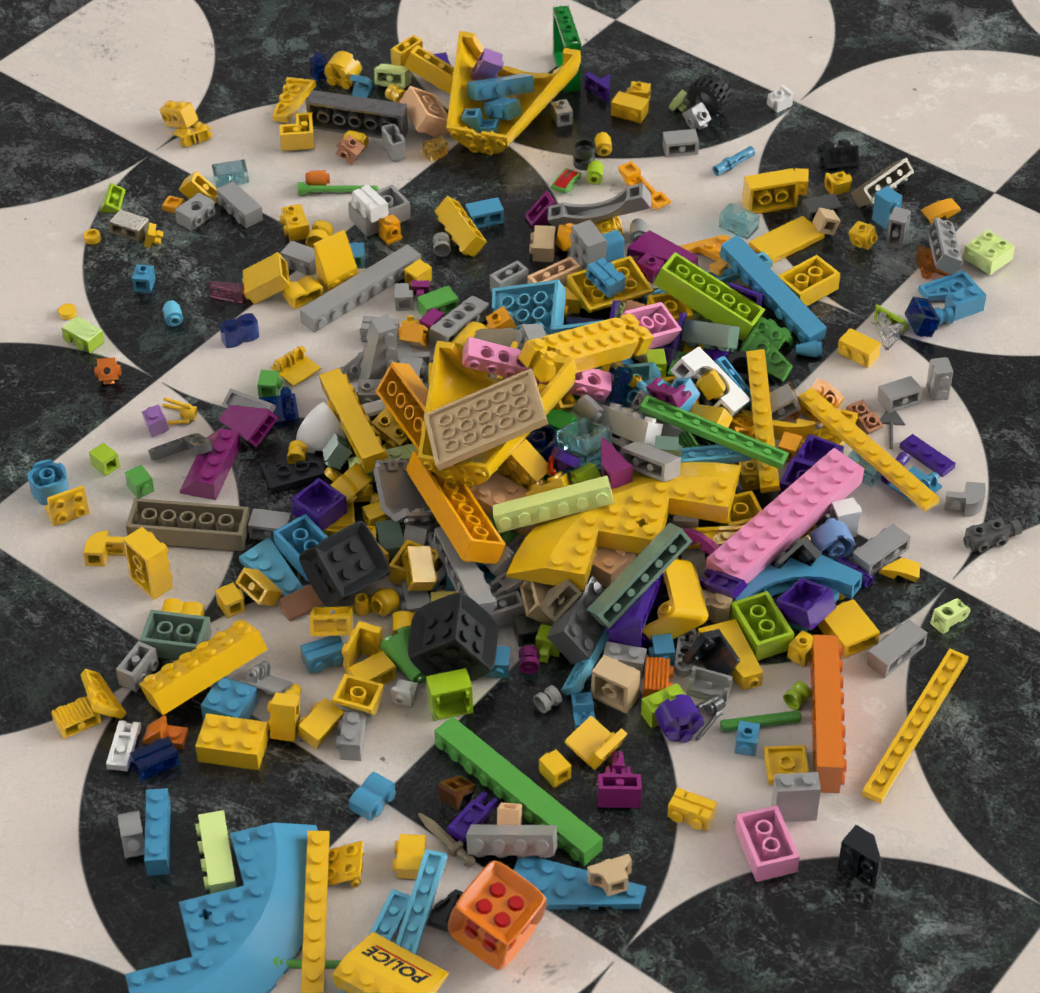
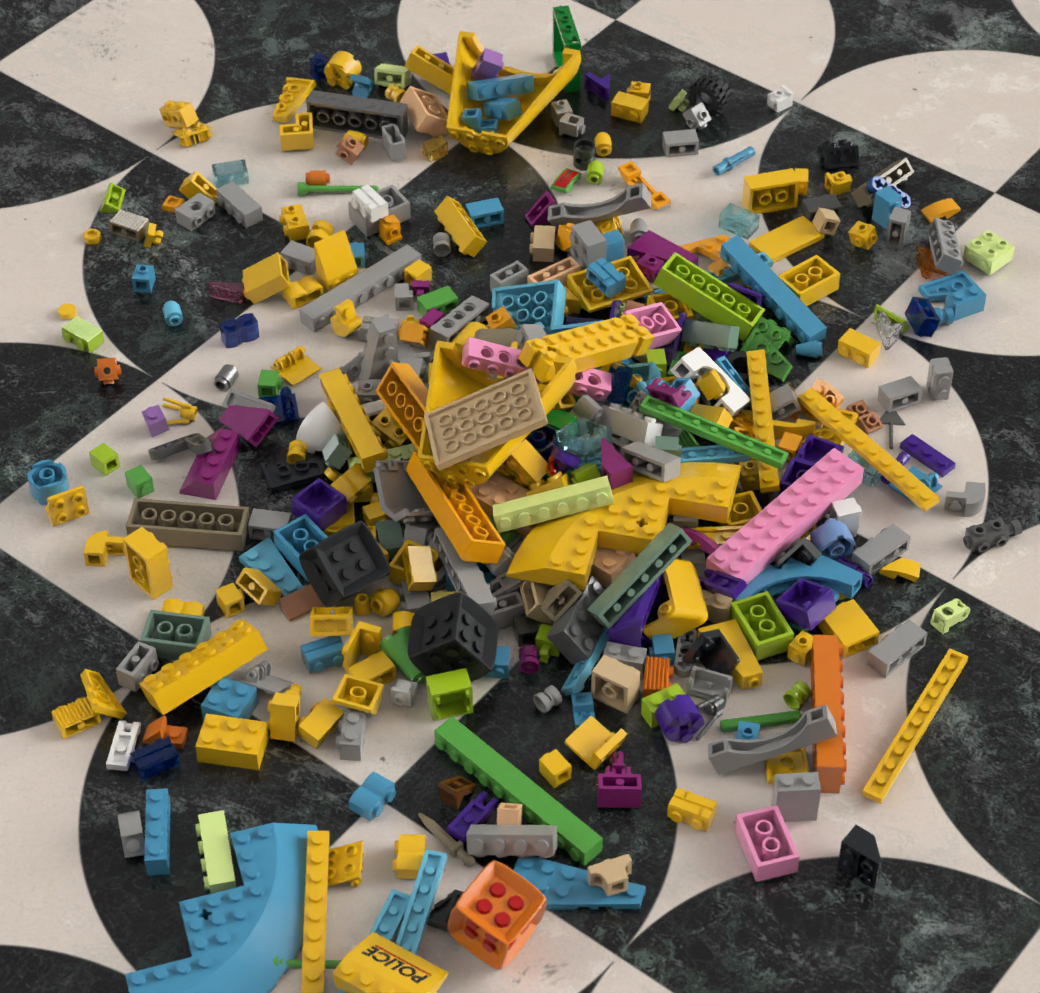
(226, 377): none -> flat silver brick
(345, 319): none -> yellow brick
(401, 52): yellow brick -> none
(571, 125): none -> light grey brick
(811, 728): none -> light grey arch
(880, 182): none -> beam

